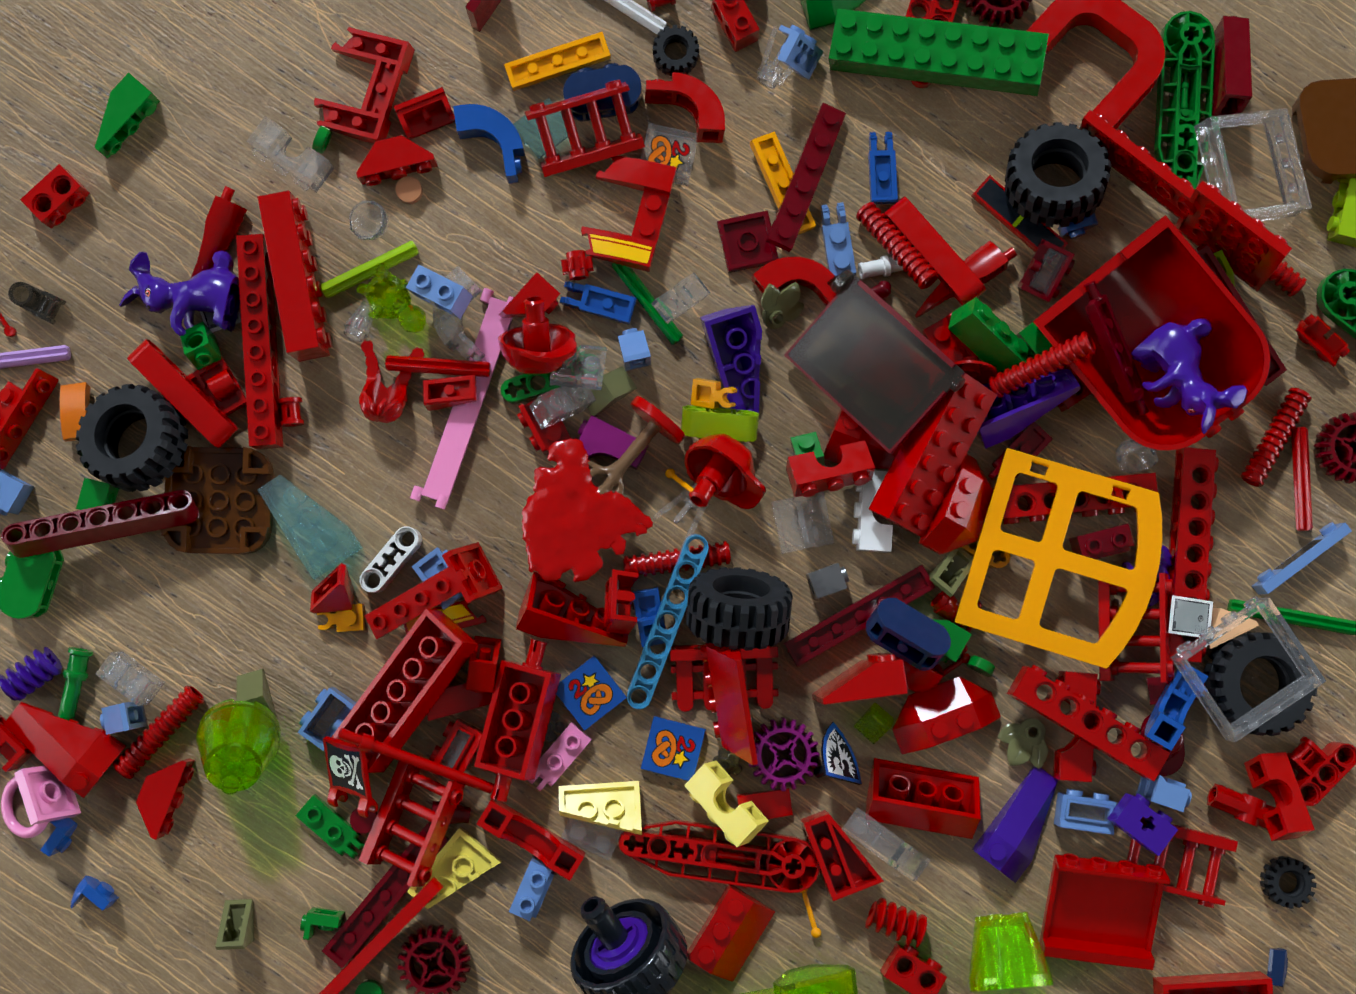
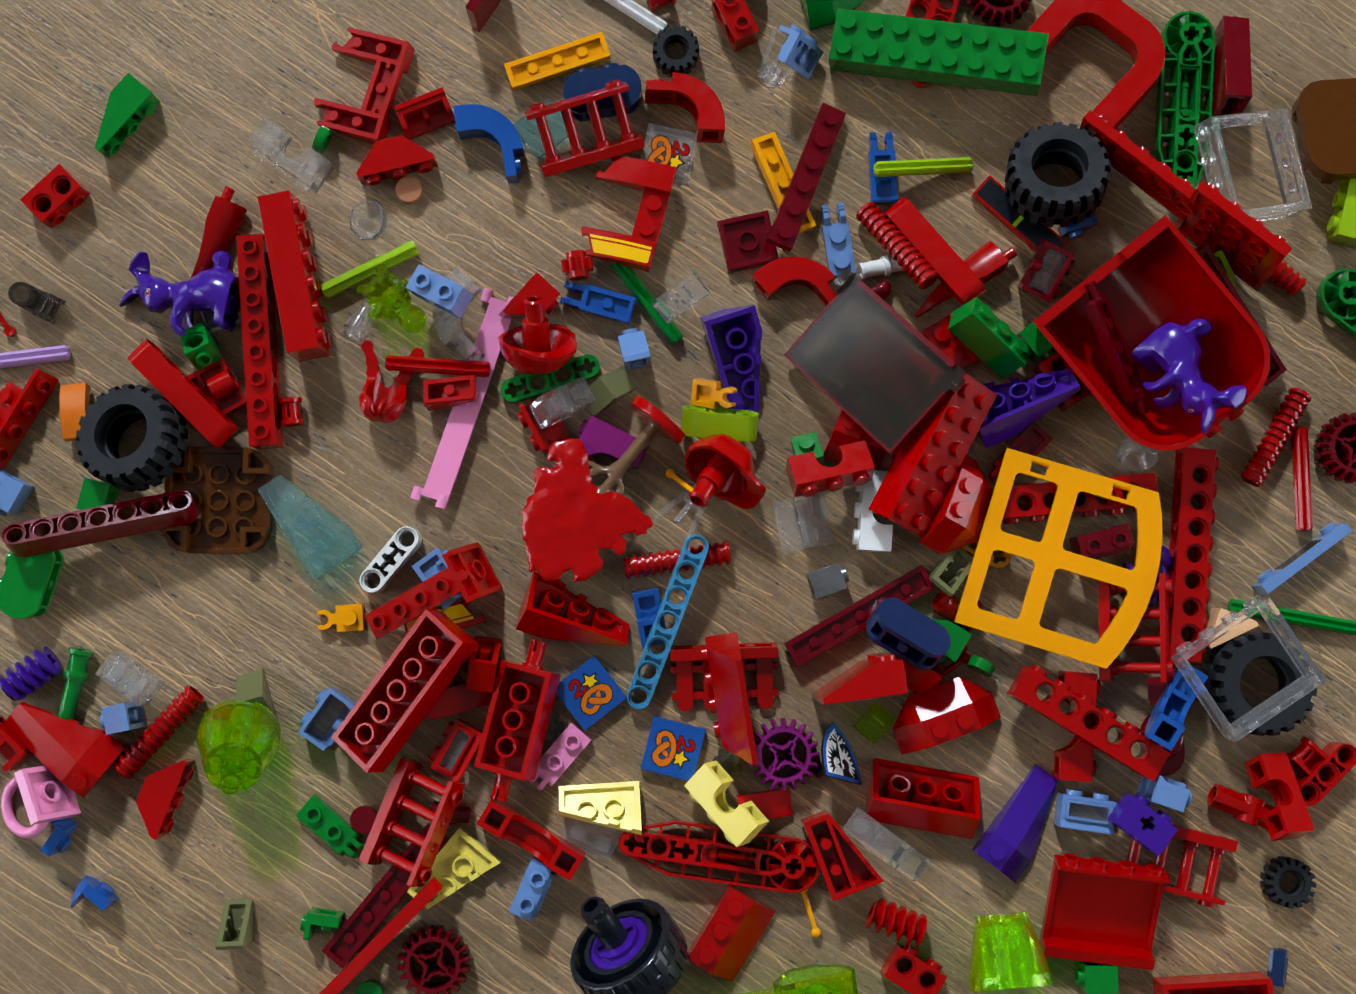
(333, 593): red slope -> none
(348, 774): flag -> none
(366, 743): red bar -> none
(583, 369): clear wing -> none
(618, 602): red window -> none
(739, 608): black tyre -> none
(780, 304): olive plate -> none
(923, 167): none -> lime axle
(977, 369): red dish -> none
(1022, 746): olive plate -> none
(1042, 364): red piece -> none
(1097, 978): none -> green brick
(1189, 616): light grey sticker -> none
(1328, 349): red hinge -> none

